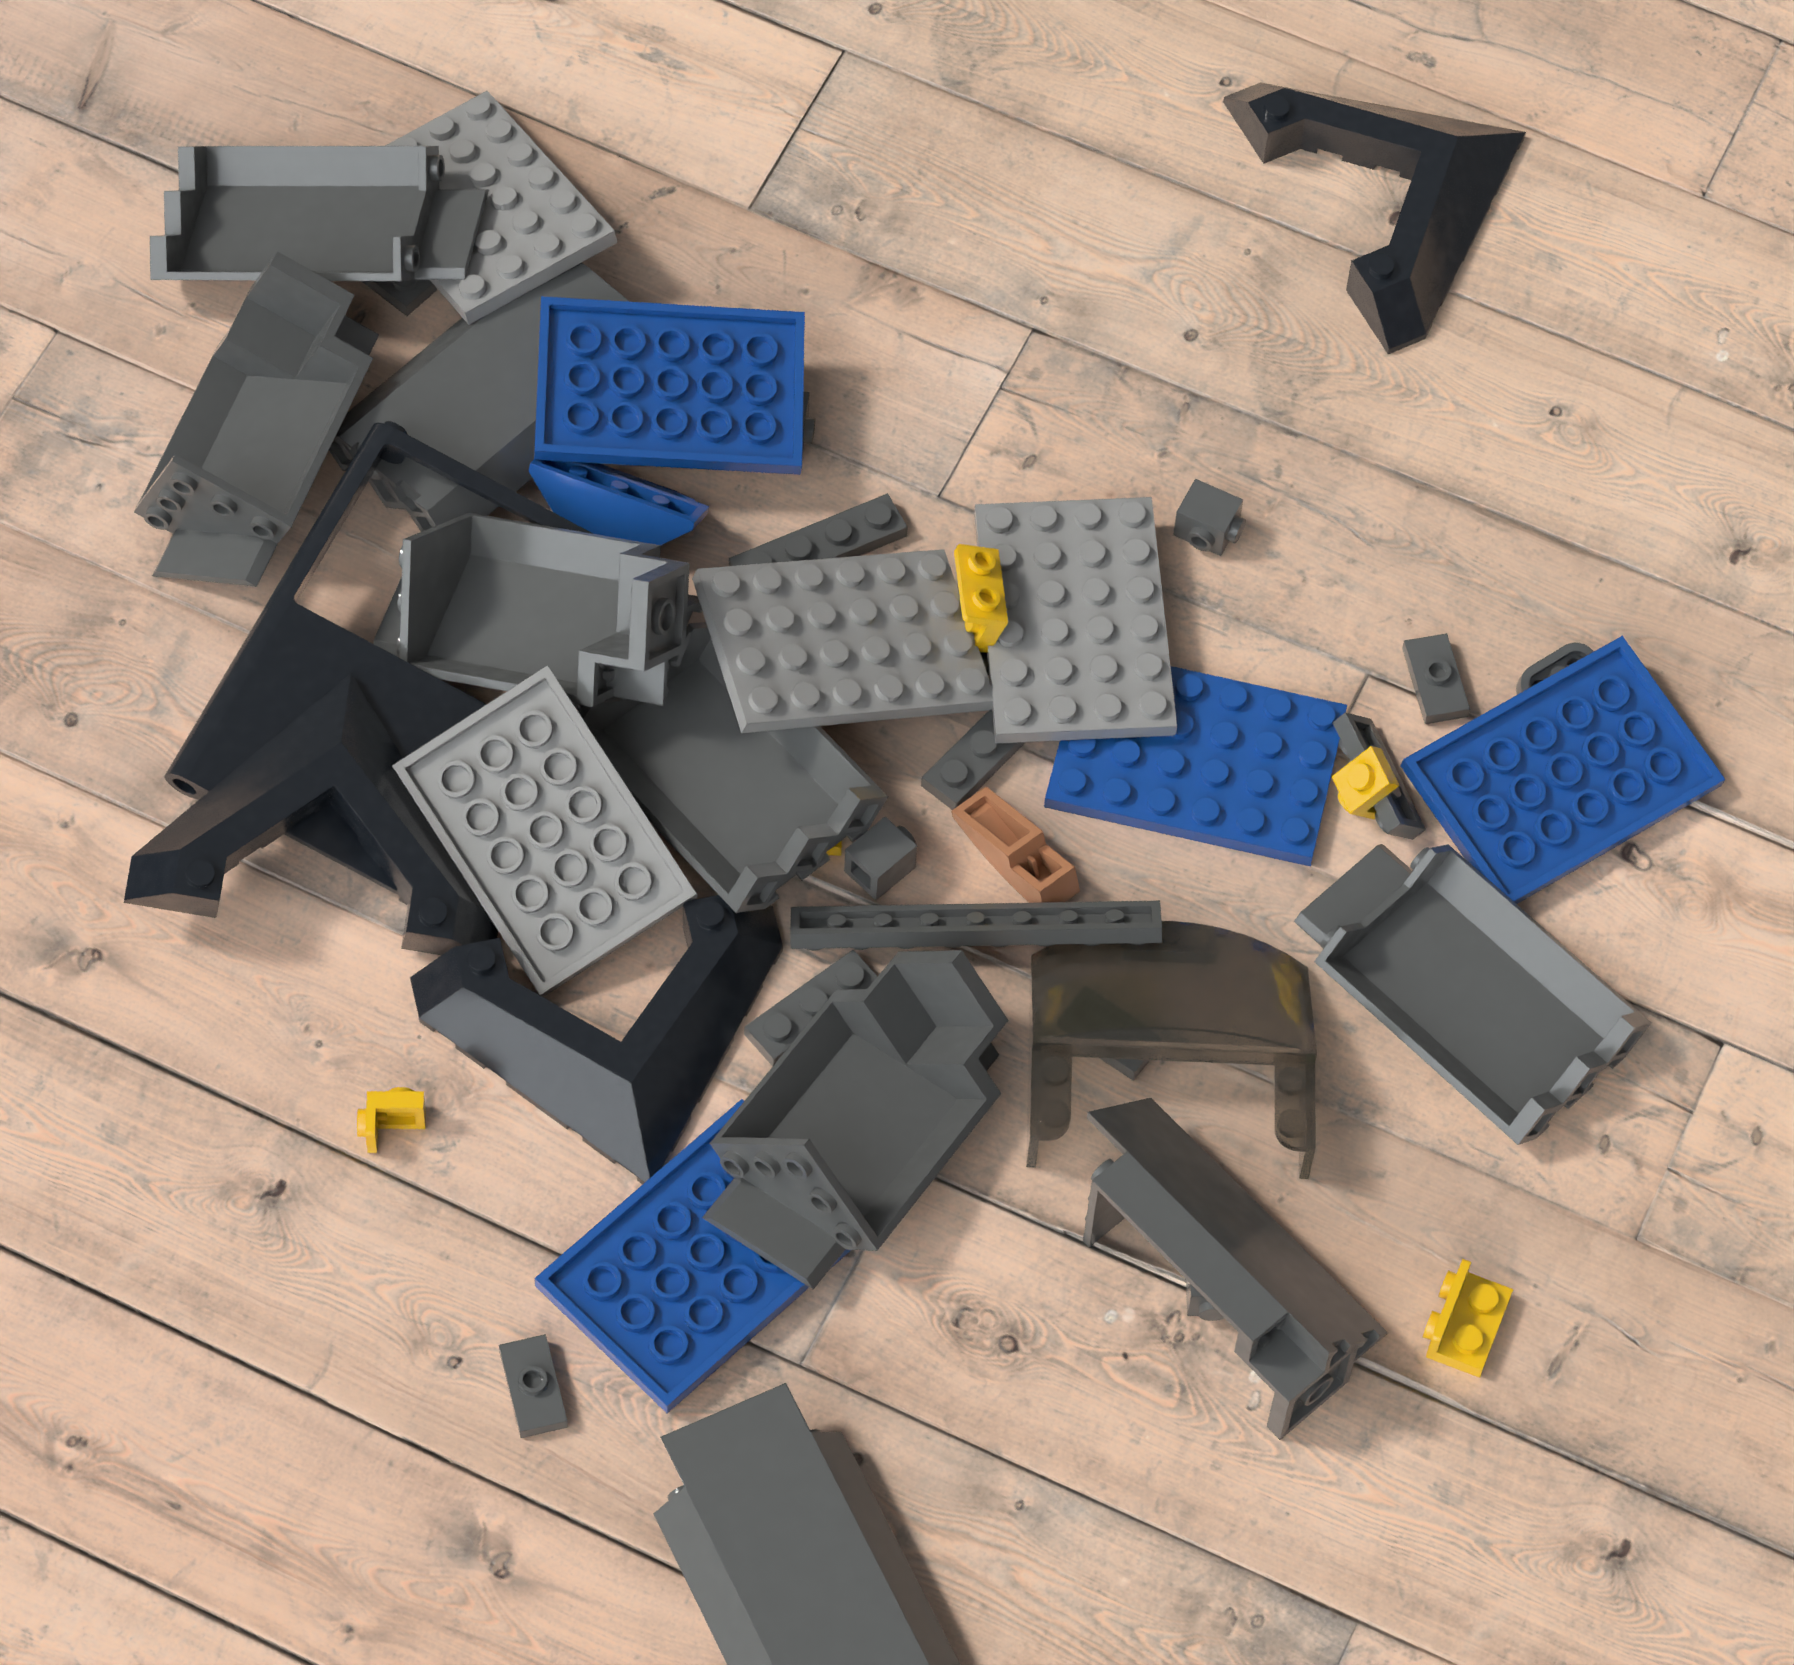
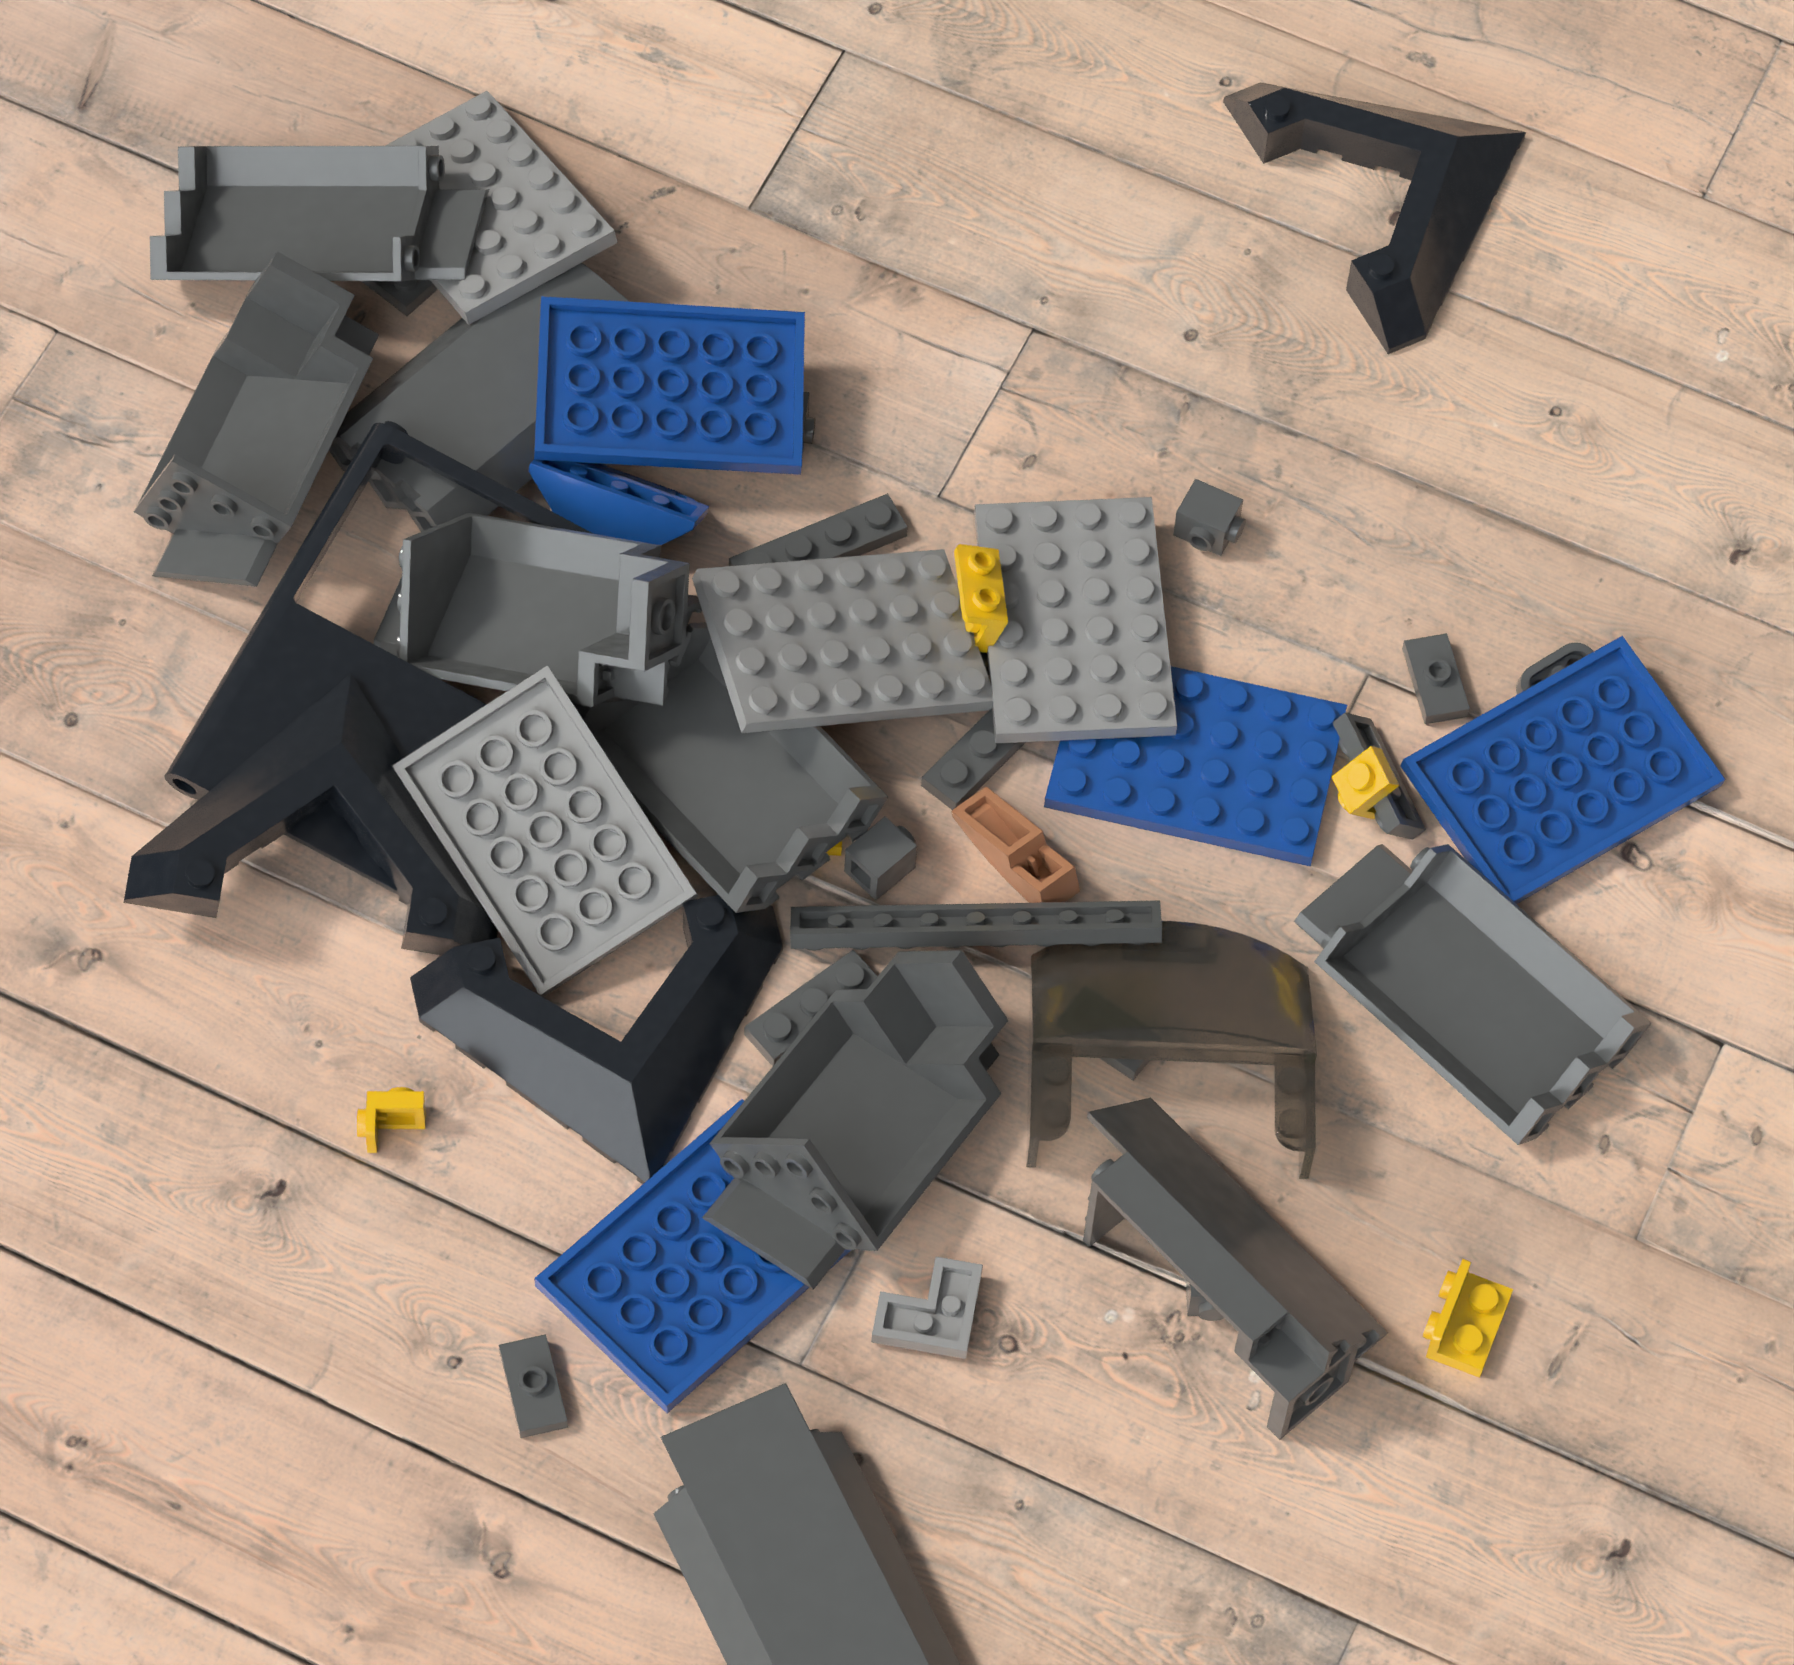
(936, 1324): none -> light grey plate

